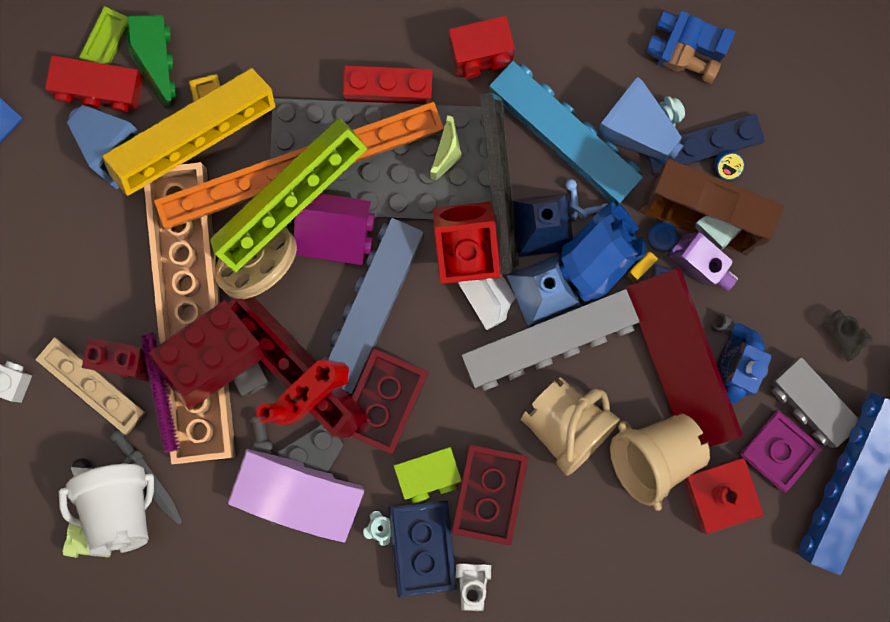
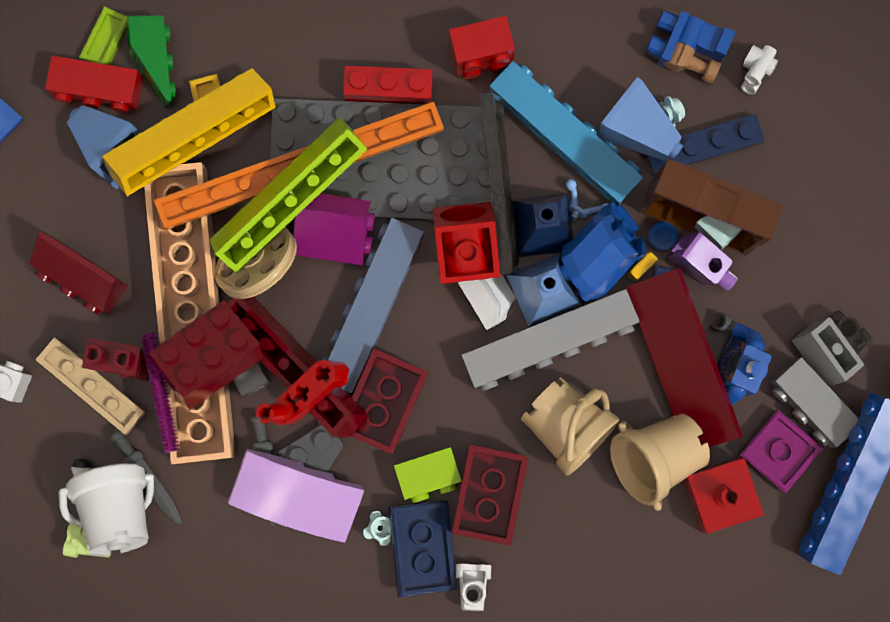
(76, 274): none -> dark red slope
(448, 150): yellowish green slope -> none
(729, 165): tile -> none
(759, 63): none -> white plate
(828, 352): none -> light grey brick

